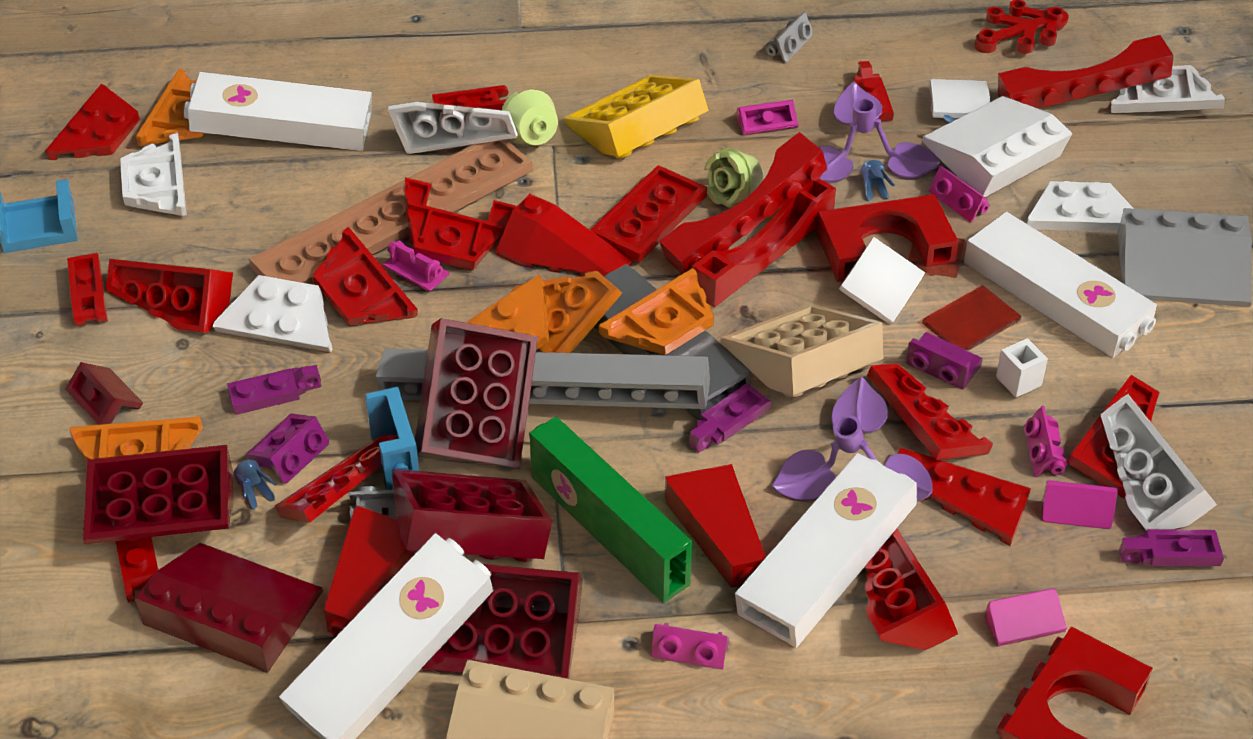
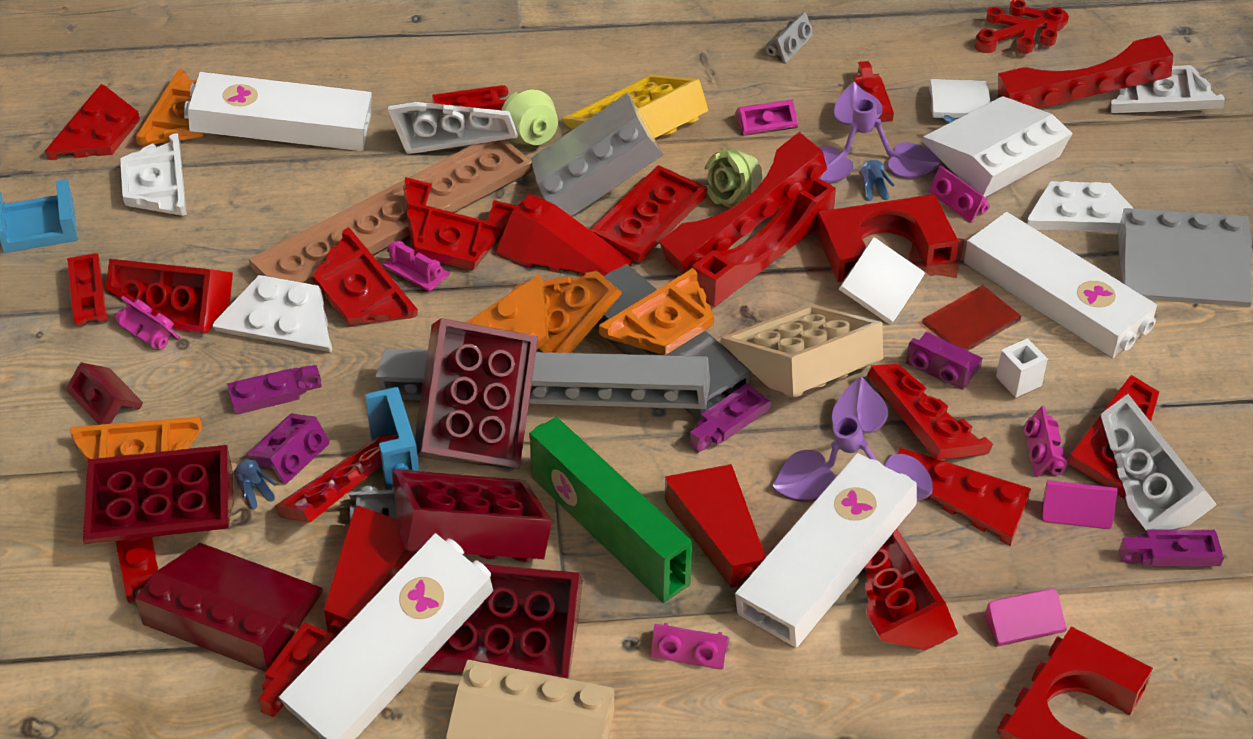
(155, 330): none -> dark pink hinge
(290, 663): none -> red hinge
(595, 156): none -> light grey slope

